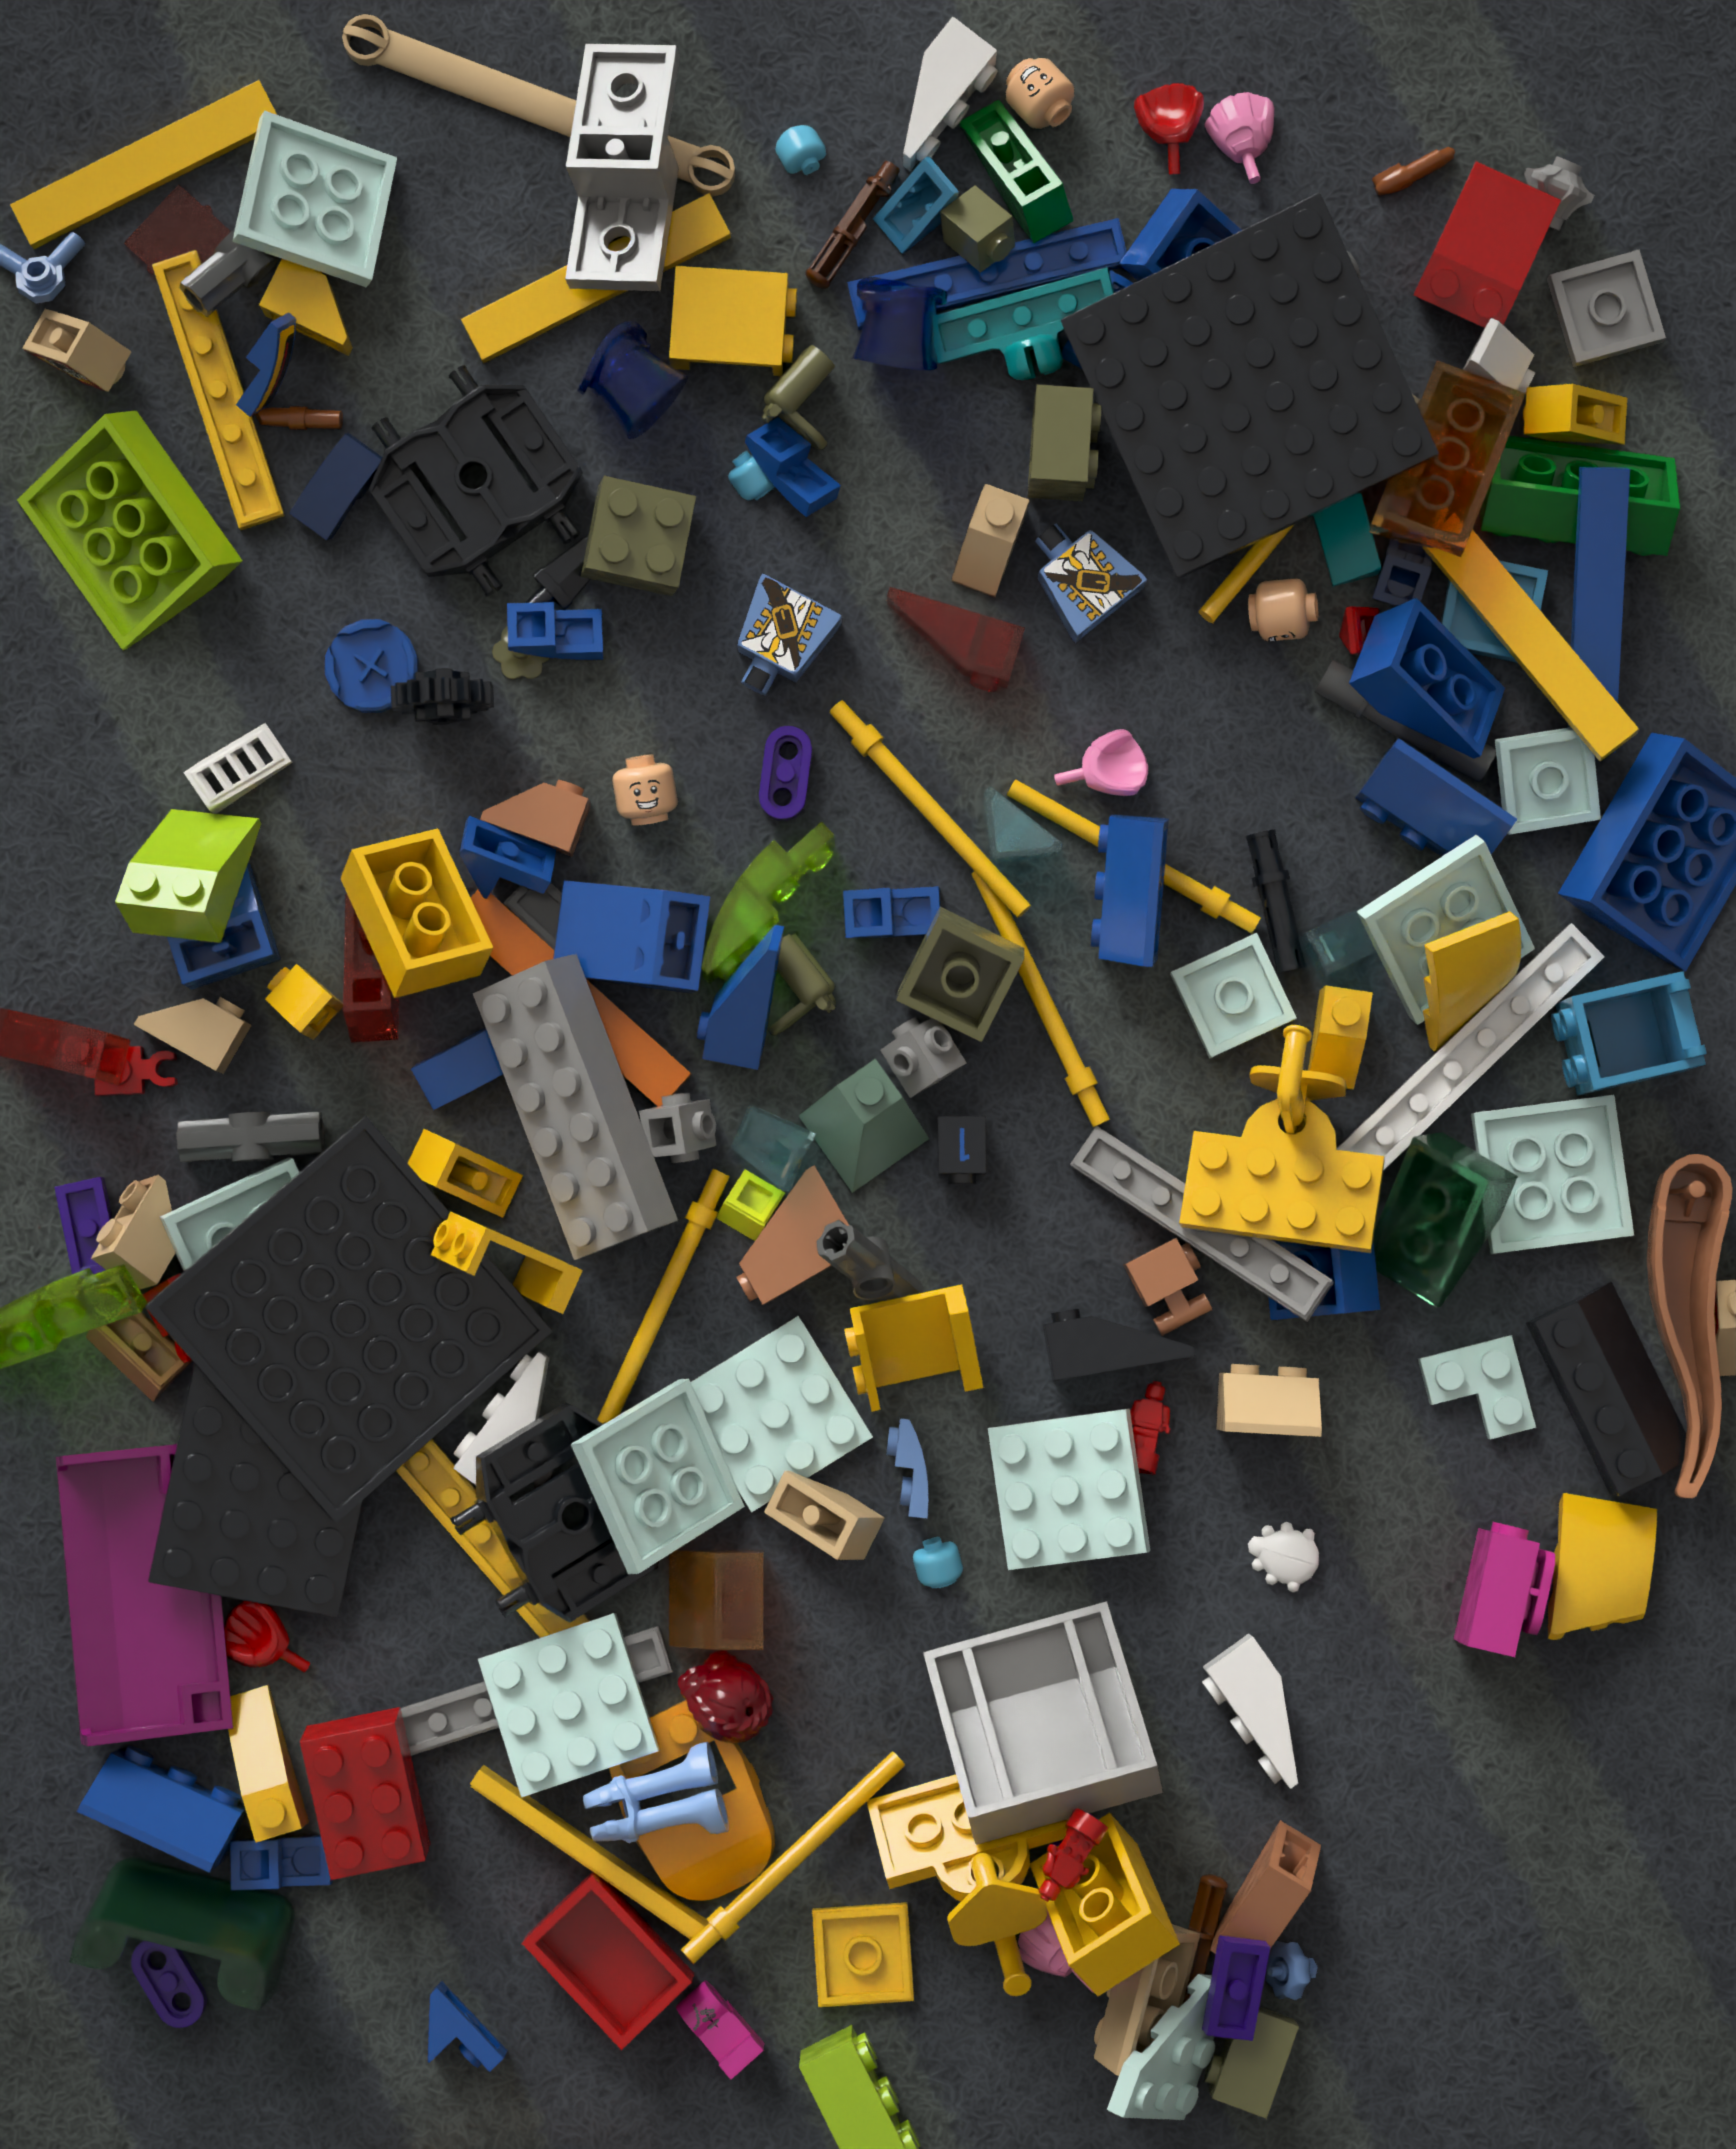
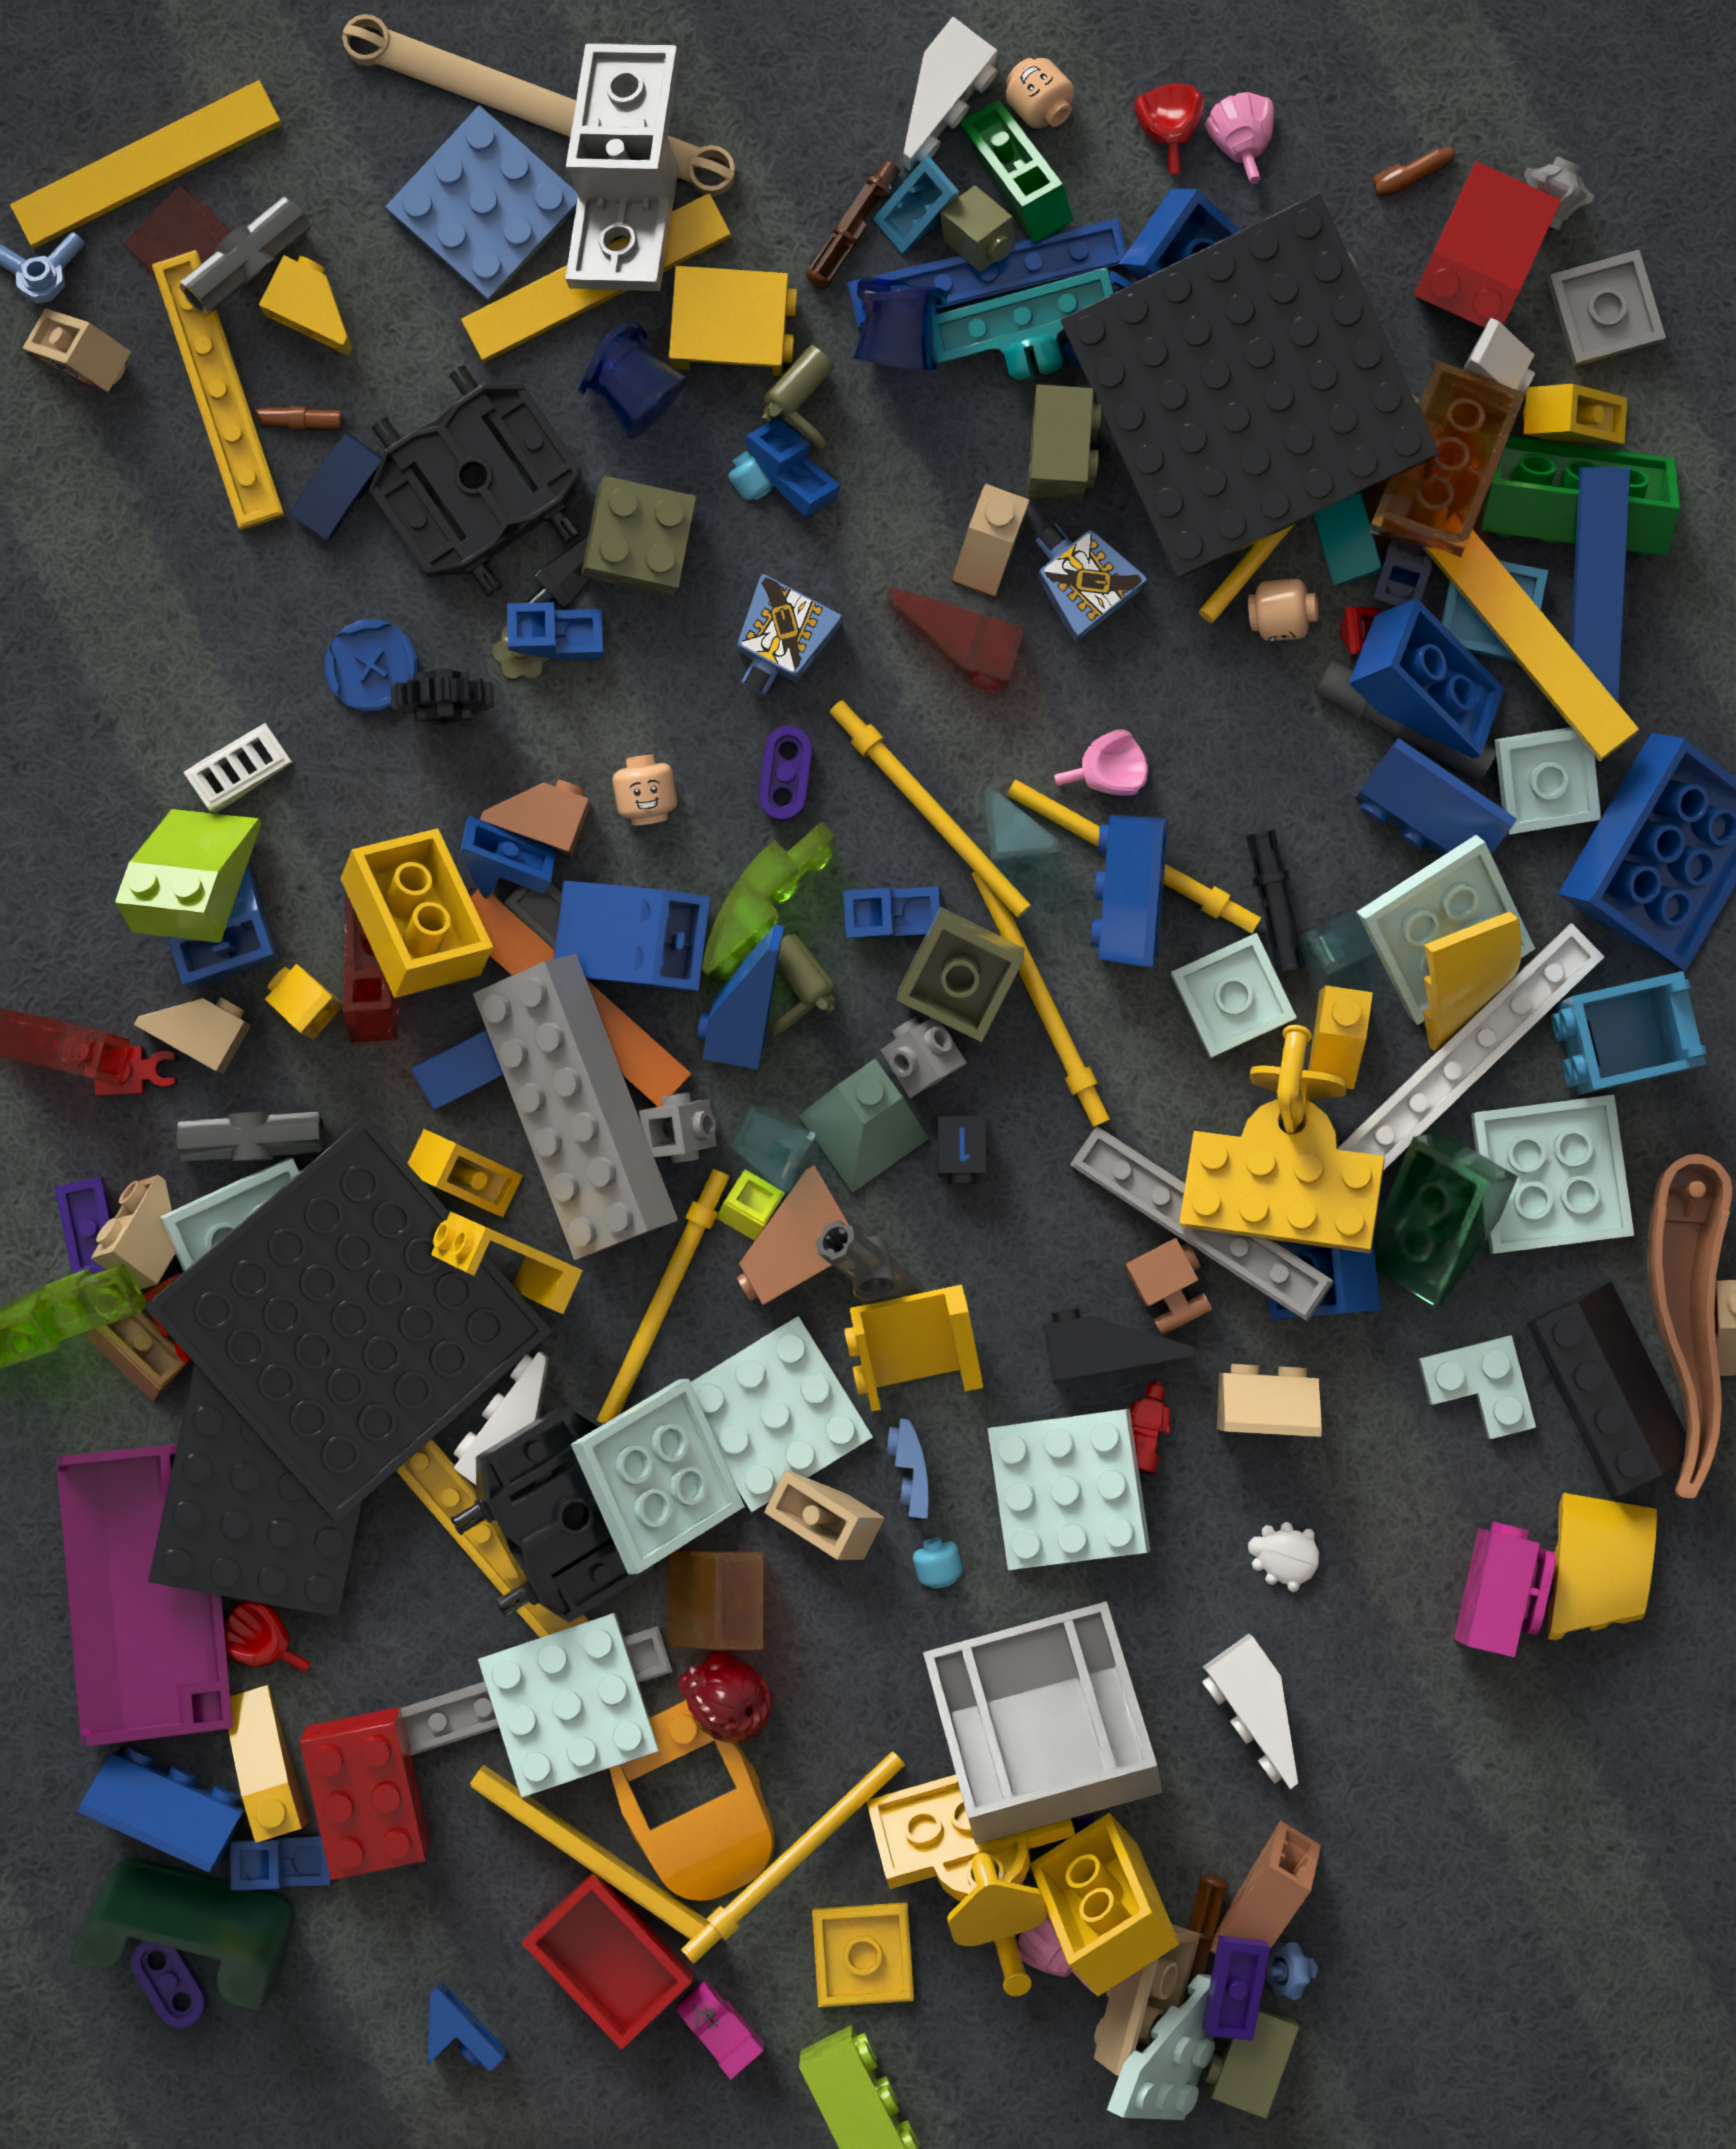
(128, 527): lime slope -> none
(272, 357): blue slope -> none
(315, 199): light aqua plate -> none
(484, 203): none -> medium blue plate
(694, 1772): light blue piece -> none
(800, 149): medium azure piece -> none
(1064, 1863): red piece -> none

